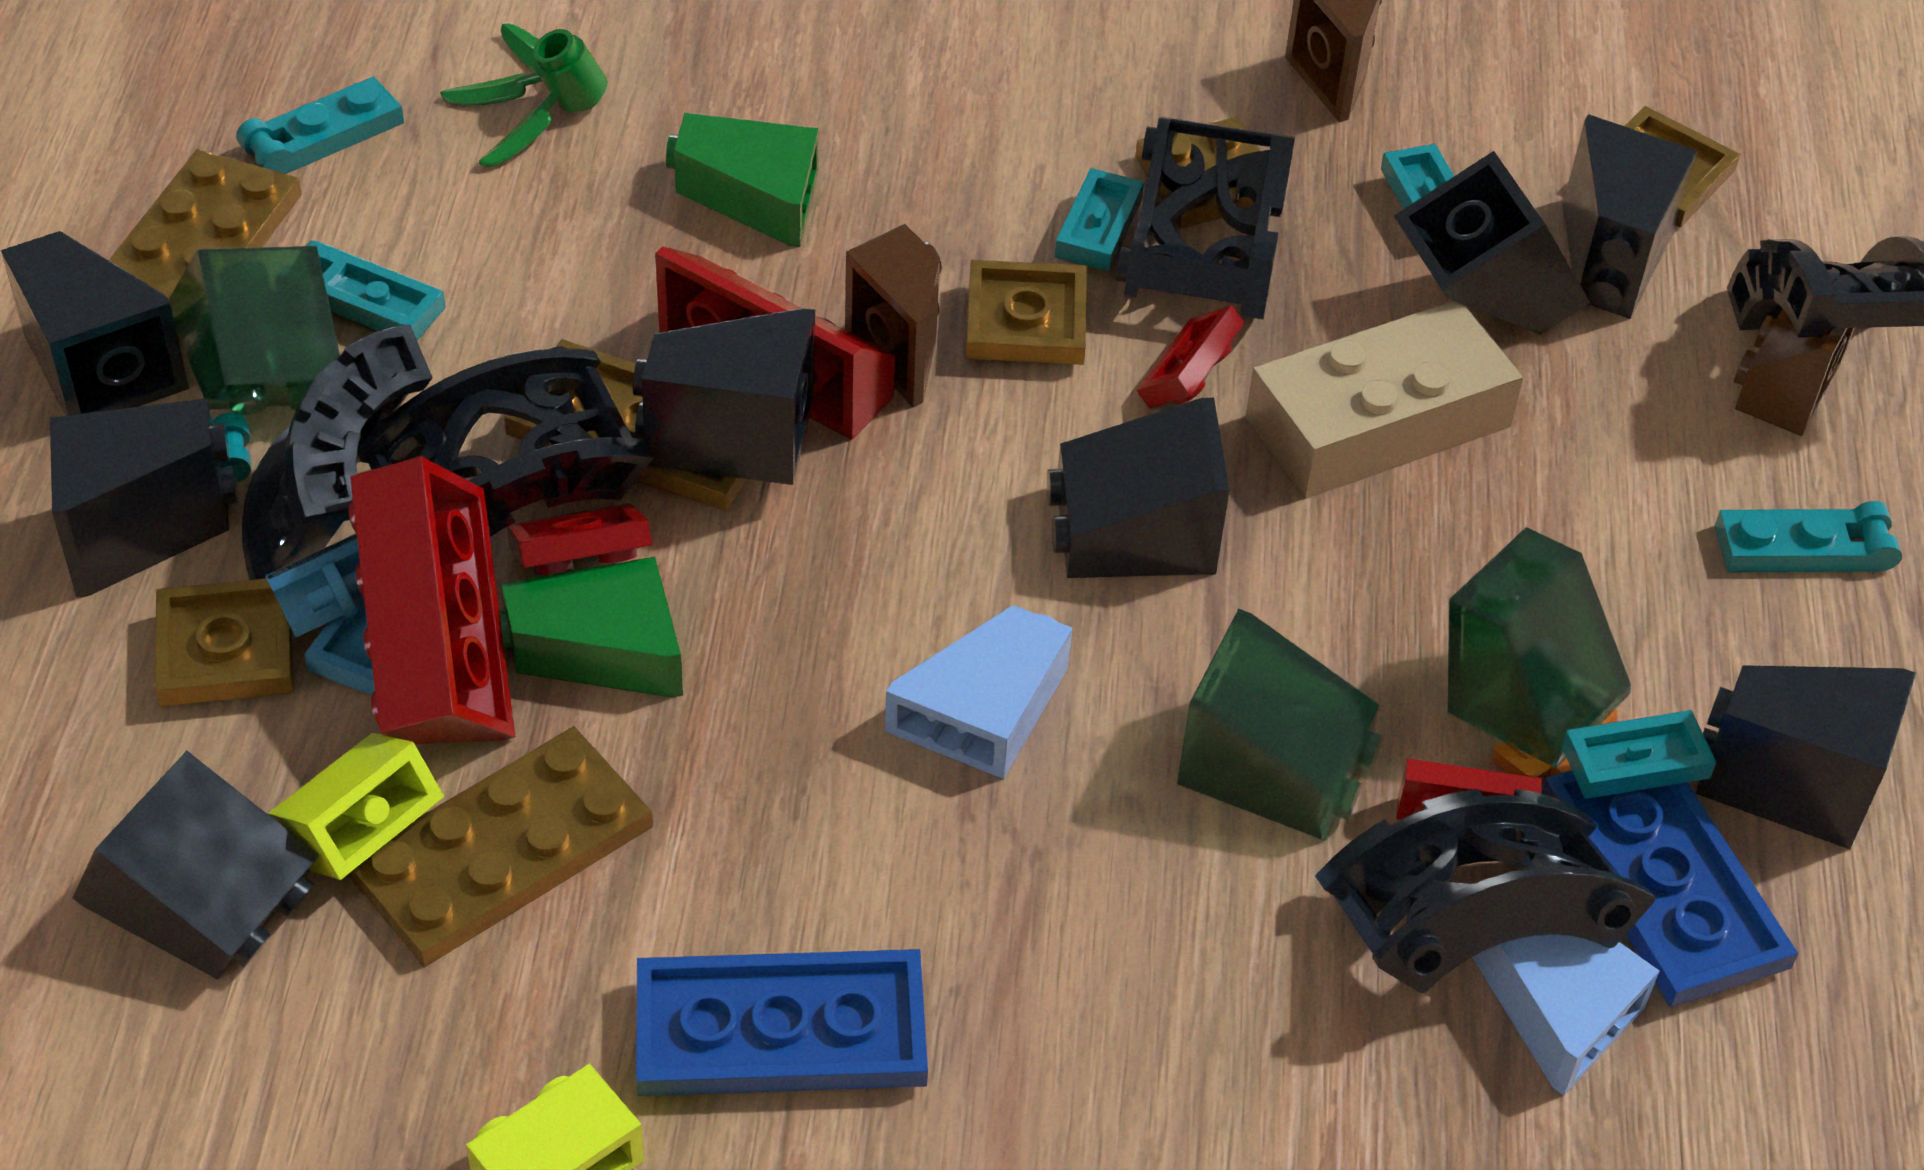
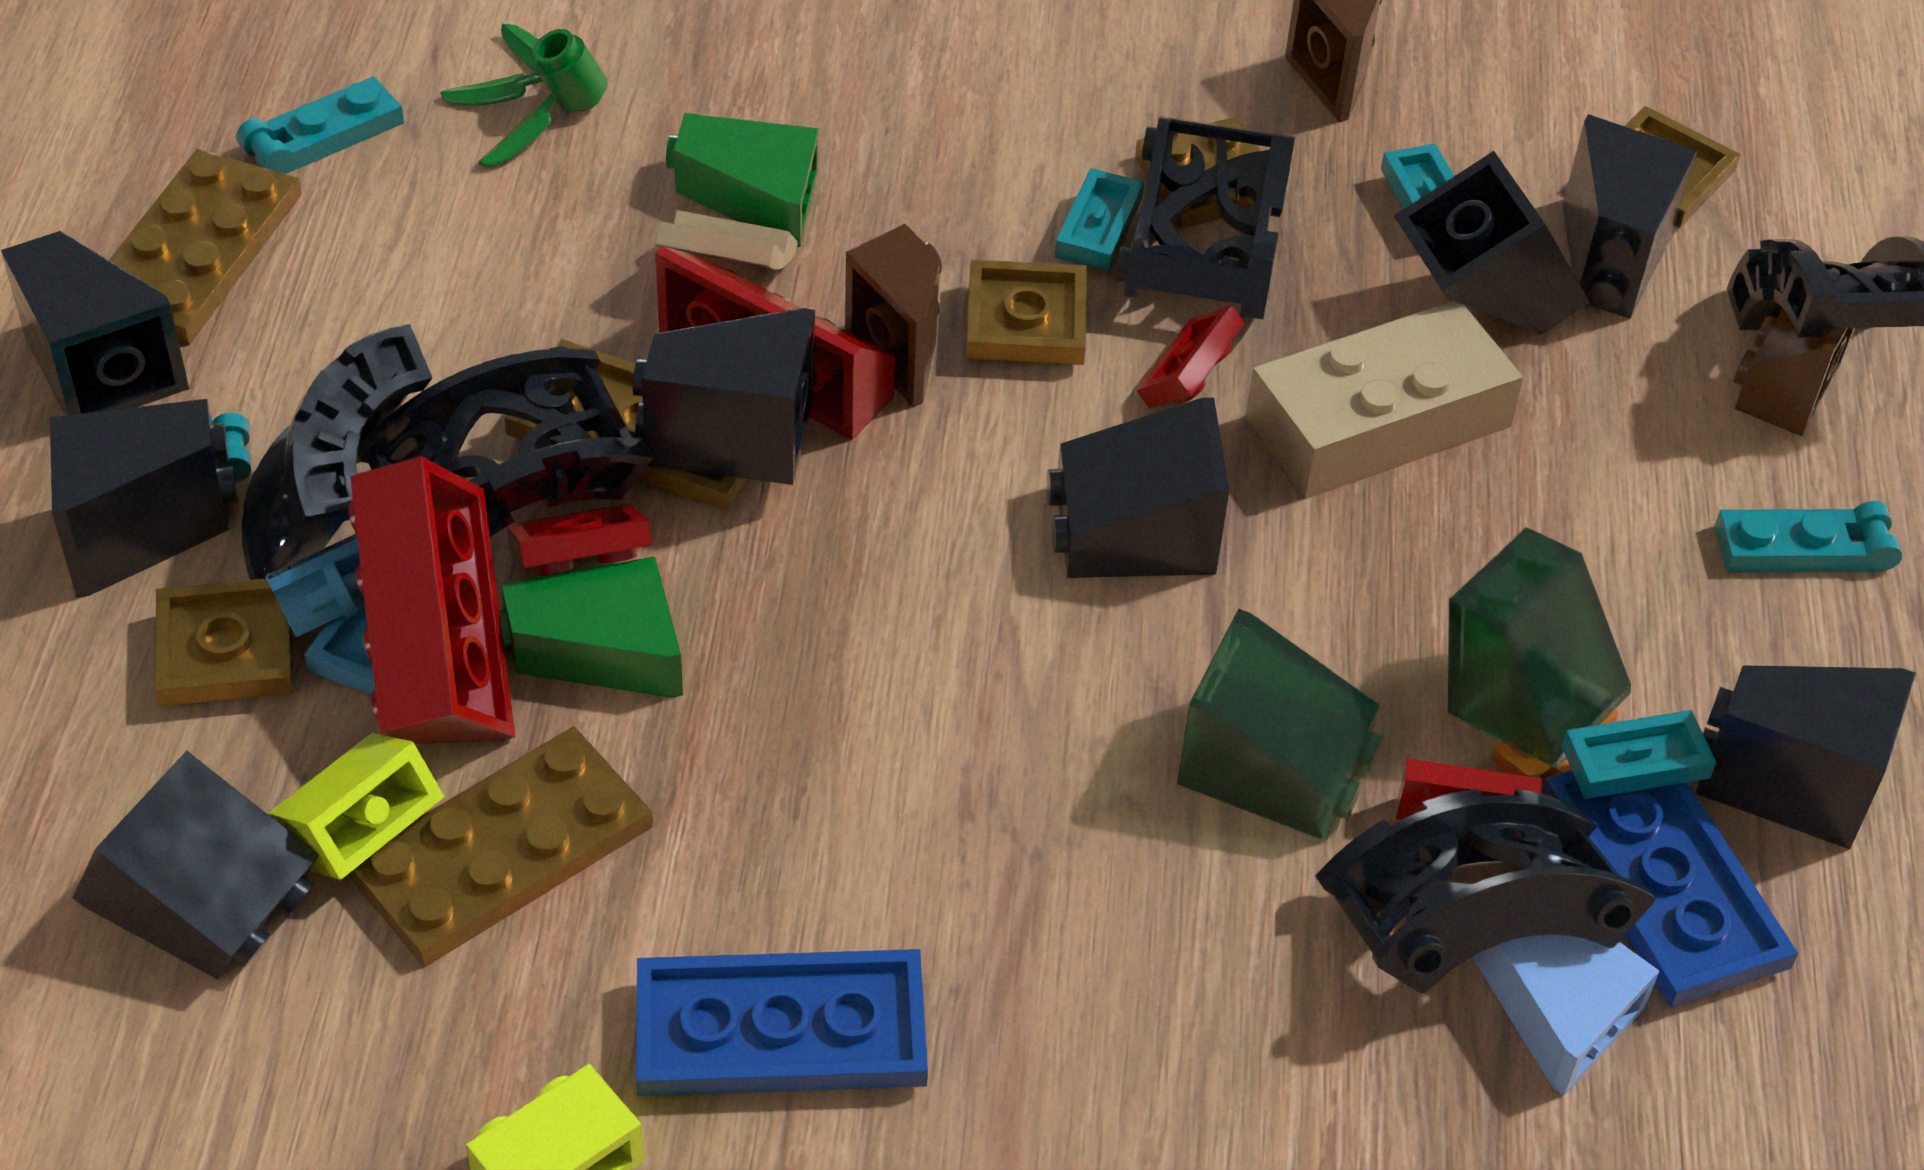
(254, 325): clear green slope -> none
(376, 294): teal plate -> none
(727, 240): none -> tan slope
(982, 690): light blue slope -> none

